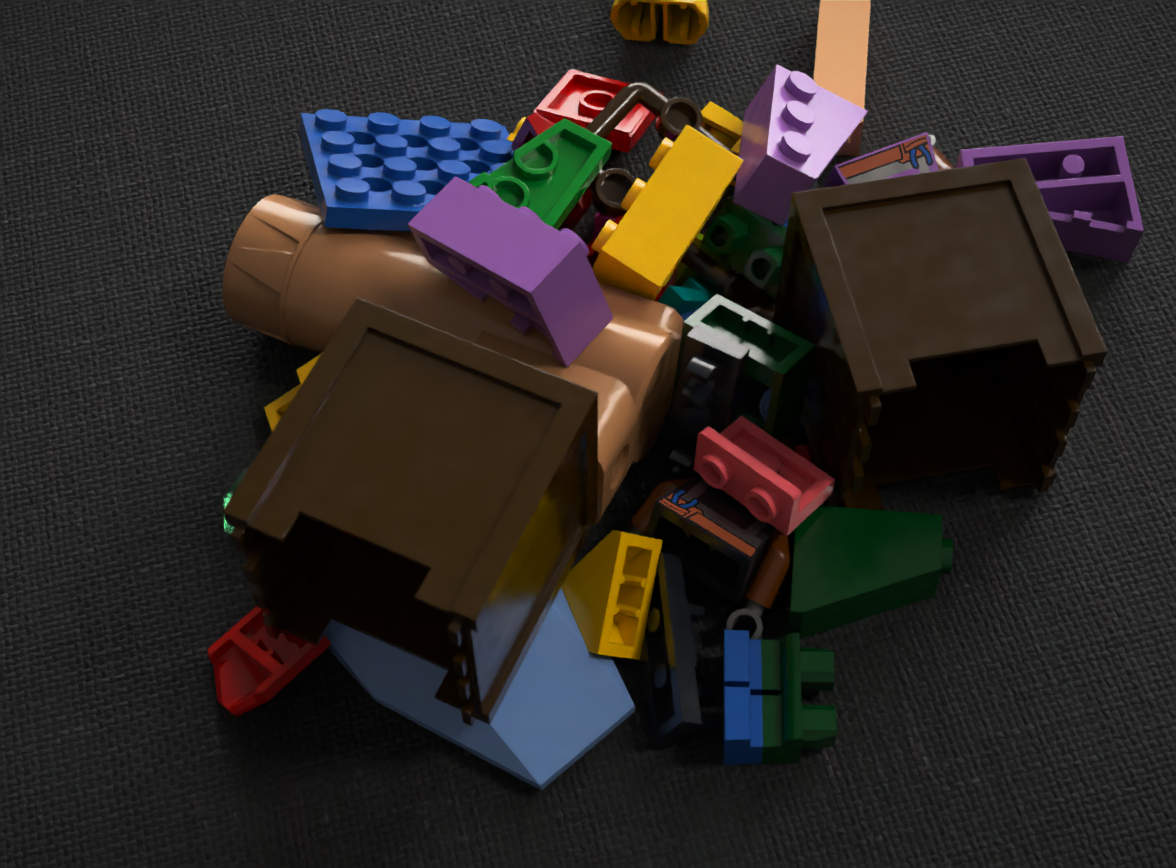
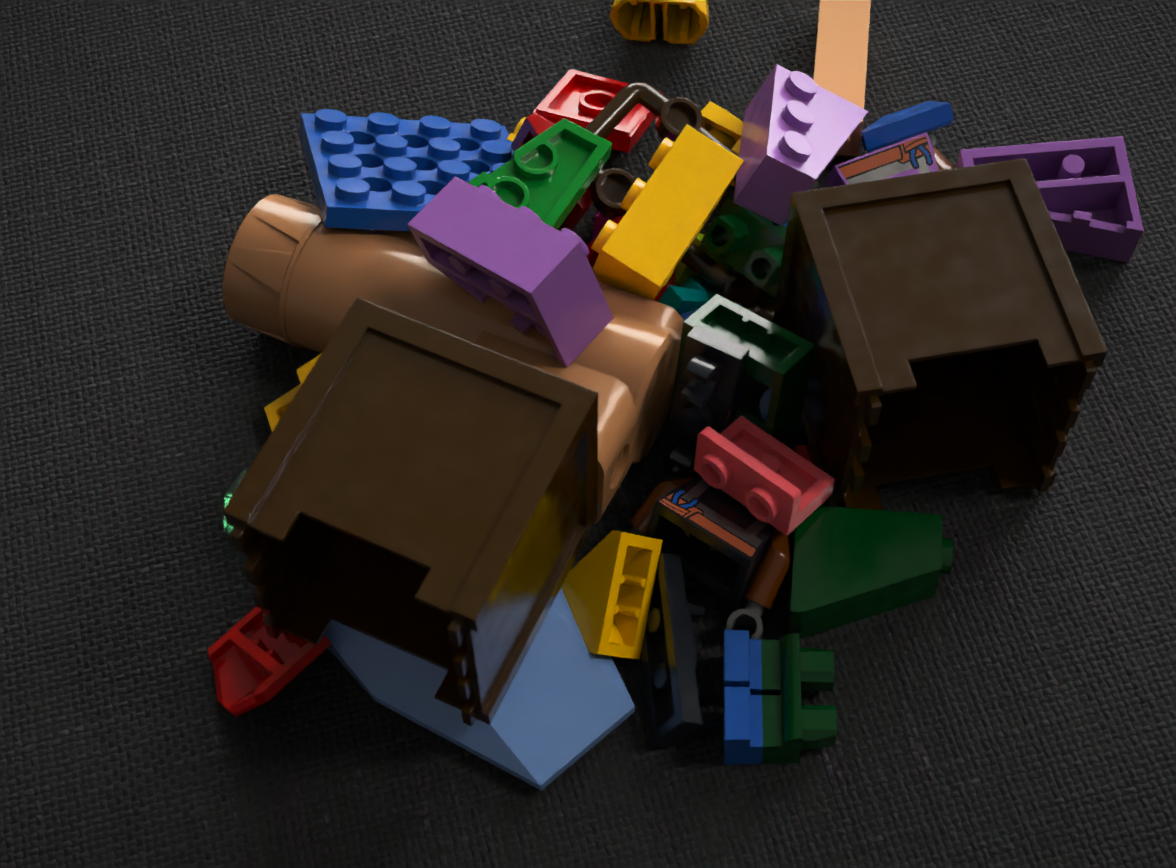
(906, 124): none -> blue tile

